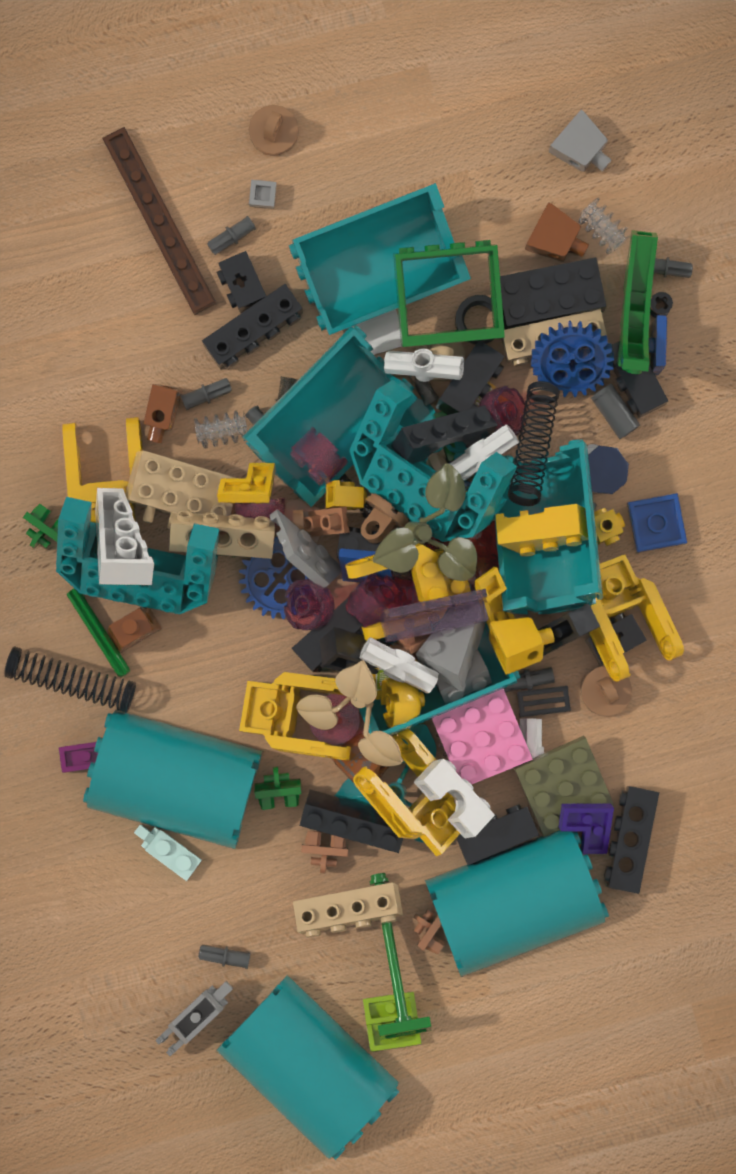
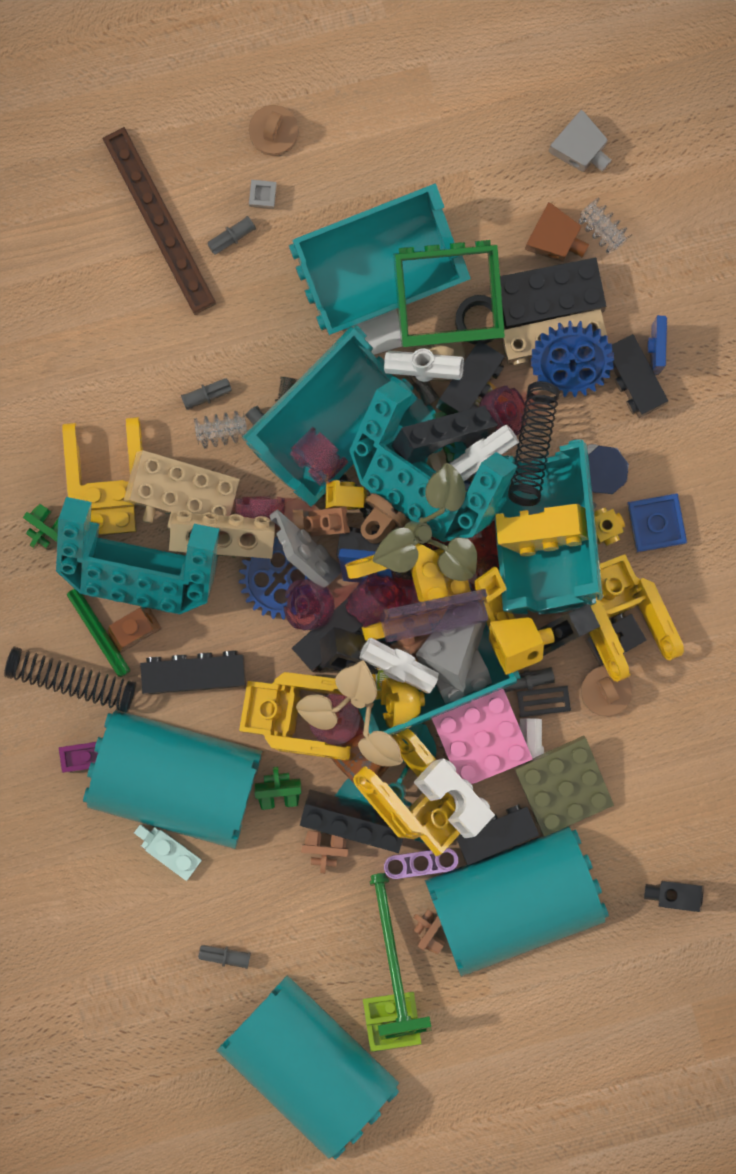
(120, 548): white wedge -> none
(166, 400): dark orange torso -> none
(193, 674): none -> black brick
(196, 1016): light grey hinge -> none
(241, 267): black brick -> none
(252, 327): black brick -> none
(253, 489): yellow plate -> none
(348, 908): tan brick -> none
(410, 871): none -> lavender beam
(593, 821): dark purple plate -> none
(615, 411): dark grey pin -> none
(632, 879): black brick -> none
(637, 288): green arch -> none
(657, 298): black bush -> none
(673, 268): dark grey axle -> none
(688, 895): none -> black torso

